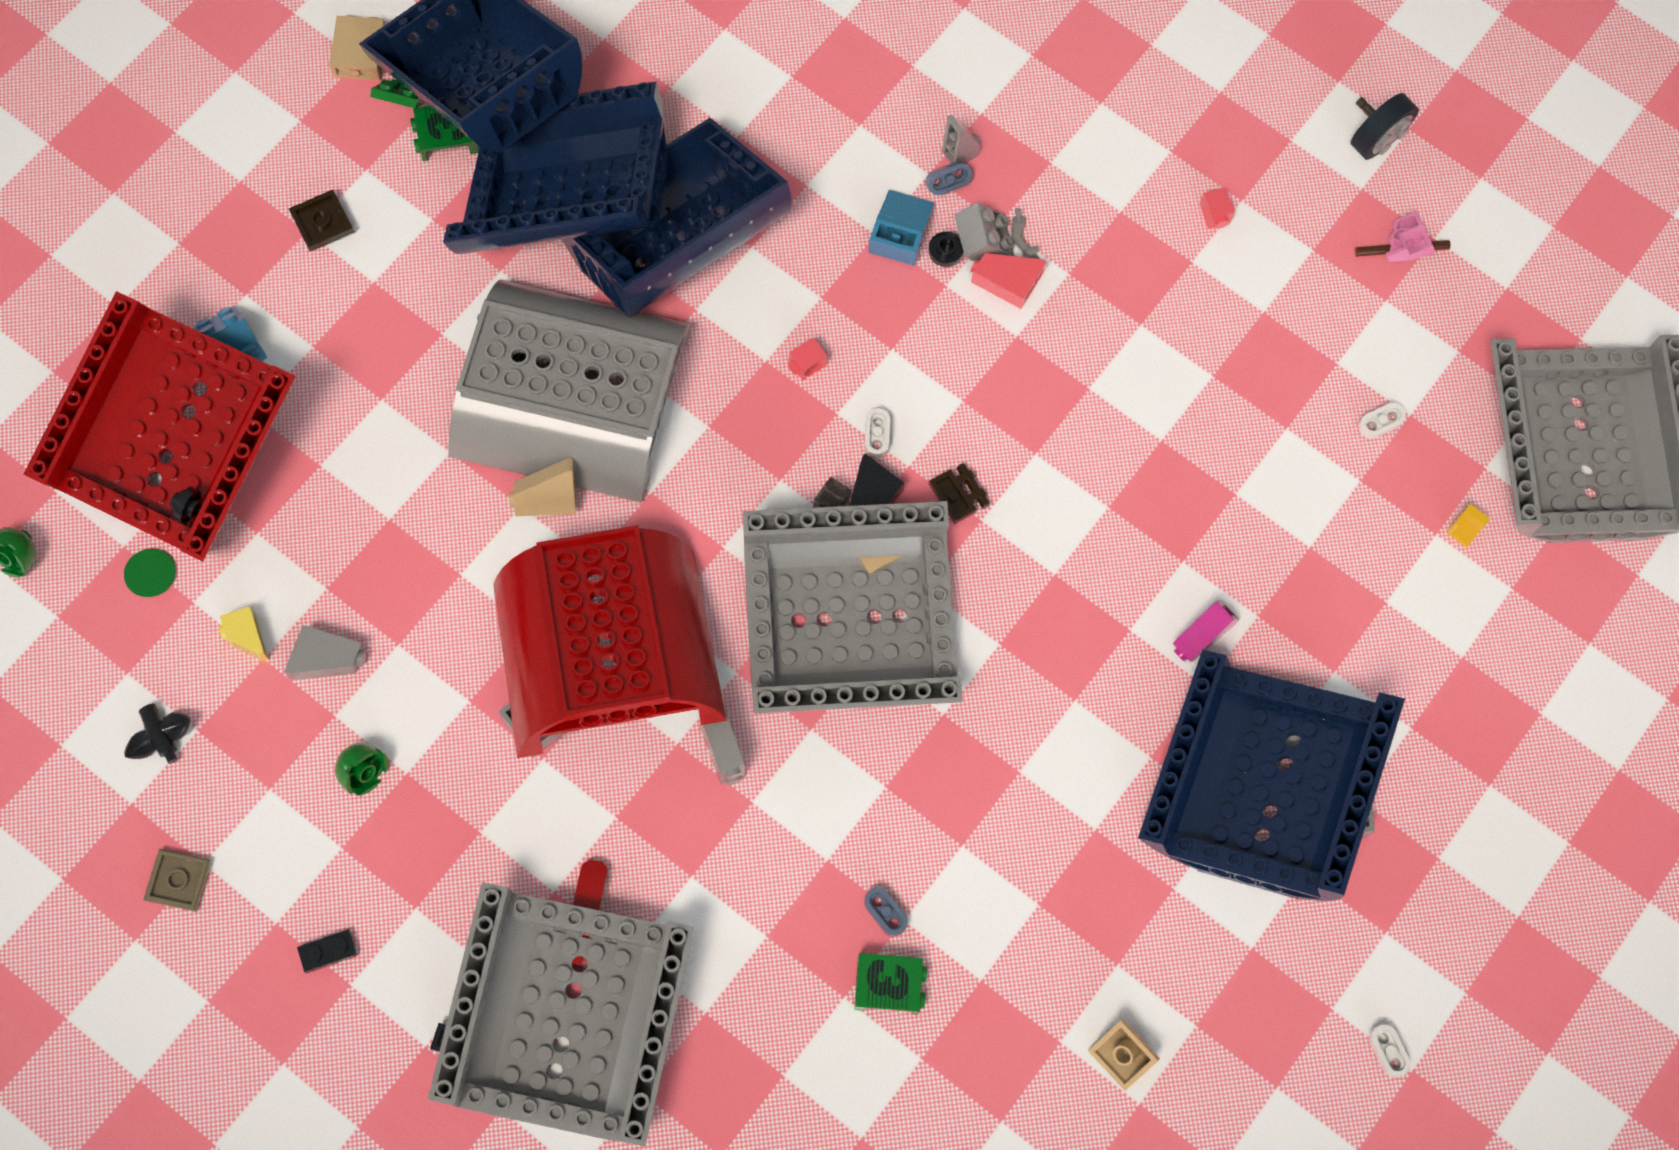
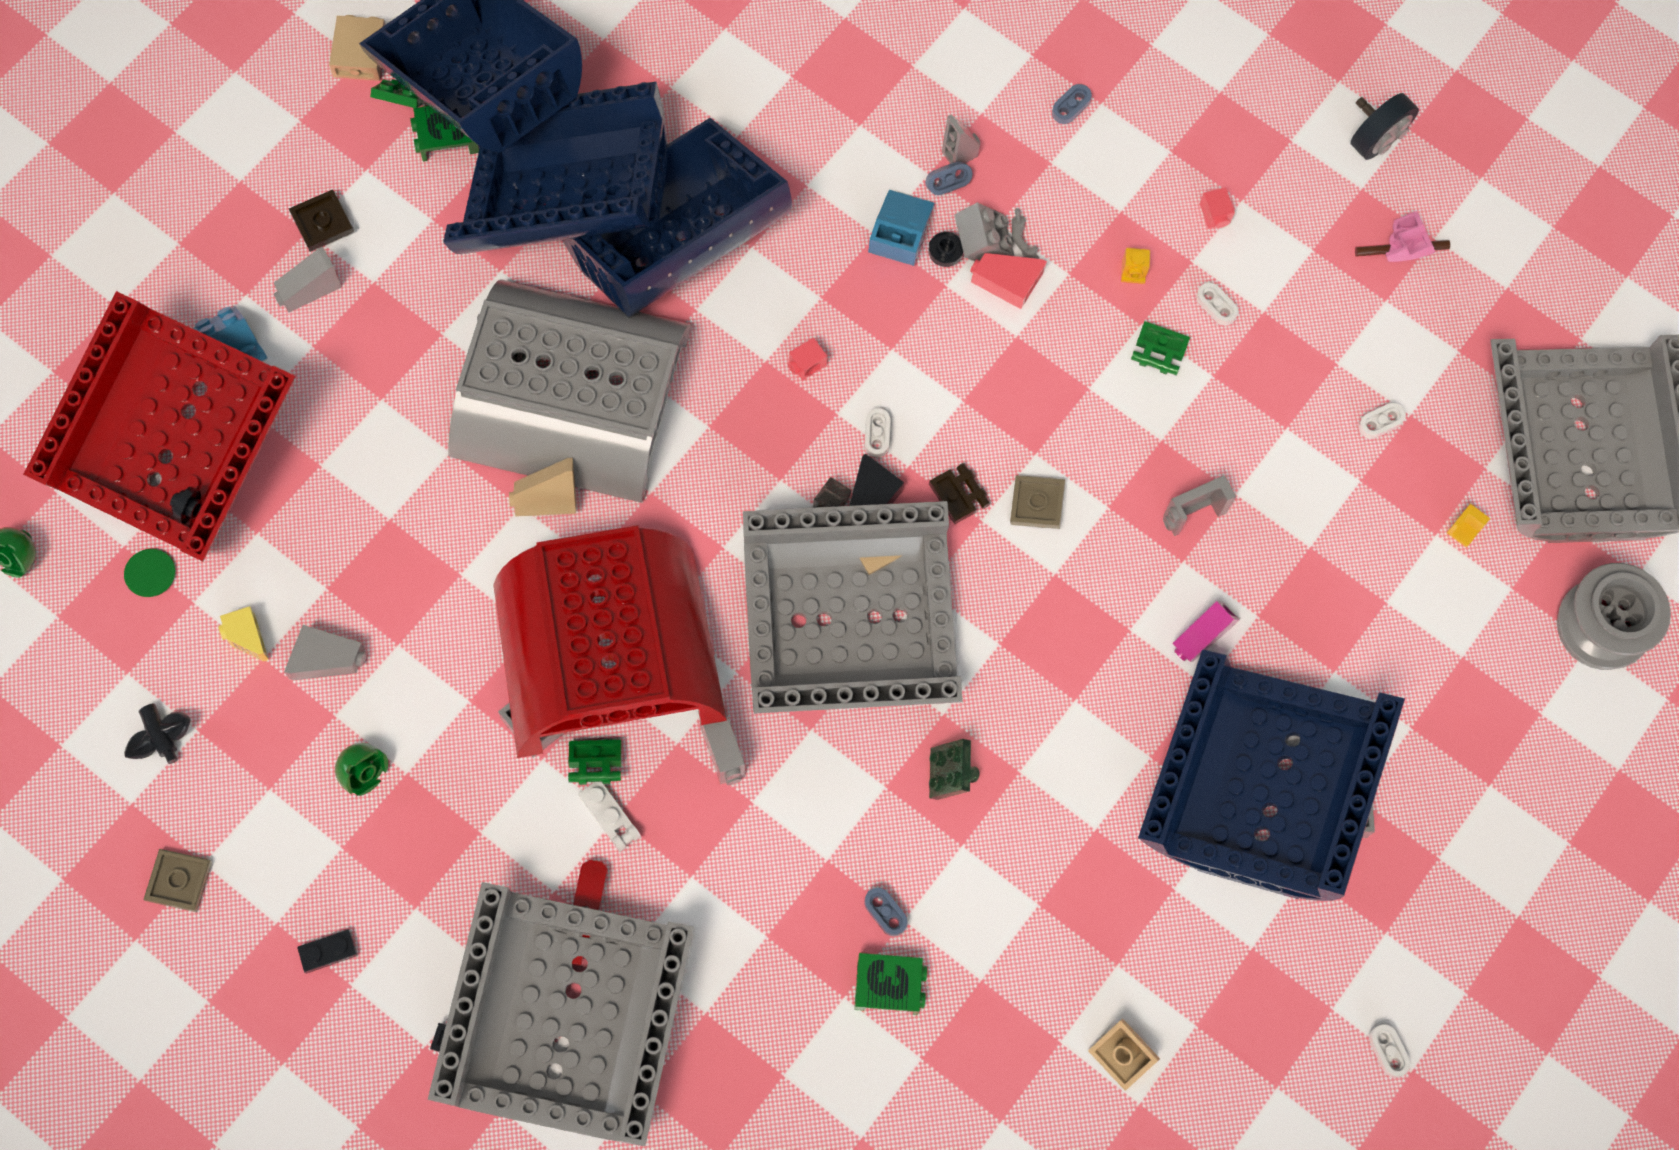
(307, 281): none -> light grey slope
(594, 754): none -> green plate
(609, 814): none -> white plate
(951, 769): none -> clear green plate
(1037, 502): none -> dark tan plate
(1071, 106): none -> sand blue plate
(1135, 265): none -> yellow brick
(1161, 341): none -> green plate
(1215, 493): none -> light grey panel
(1219, 303): none -> white plate
(1597, 632): none -> light grey wheel

